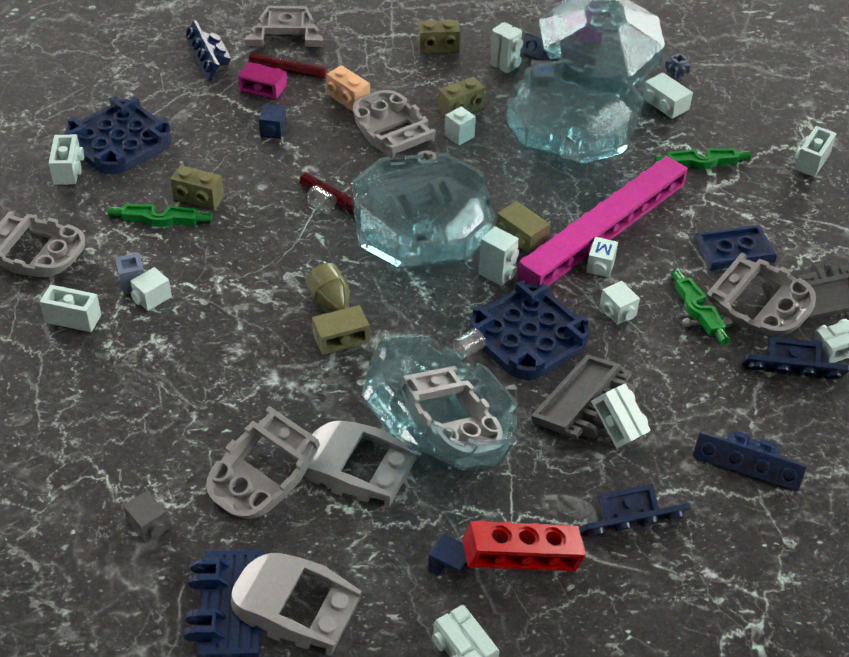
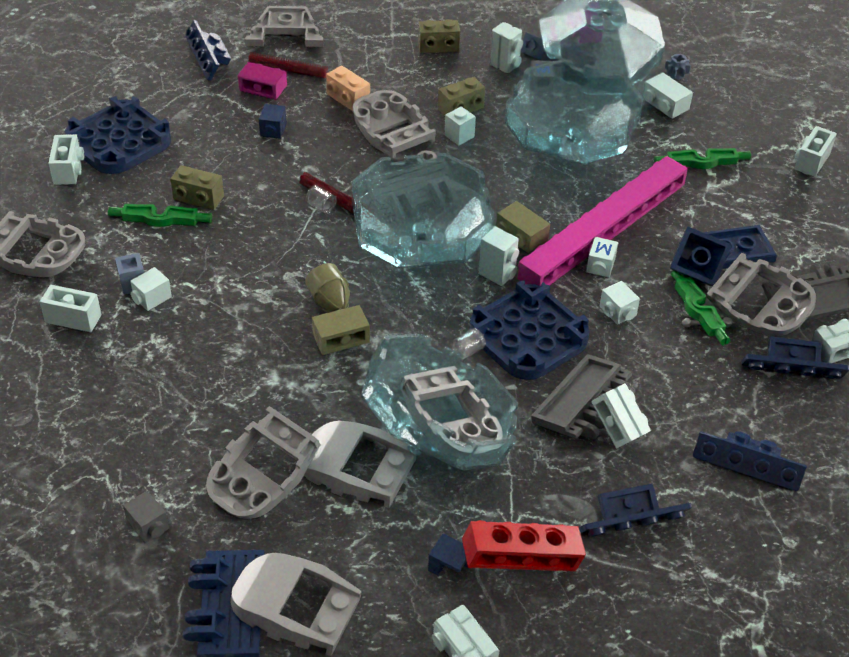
(700, 256): none -> dark blue slope

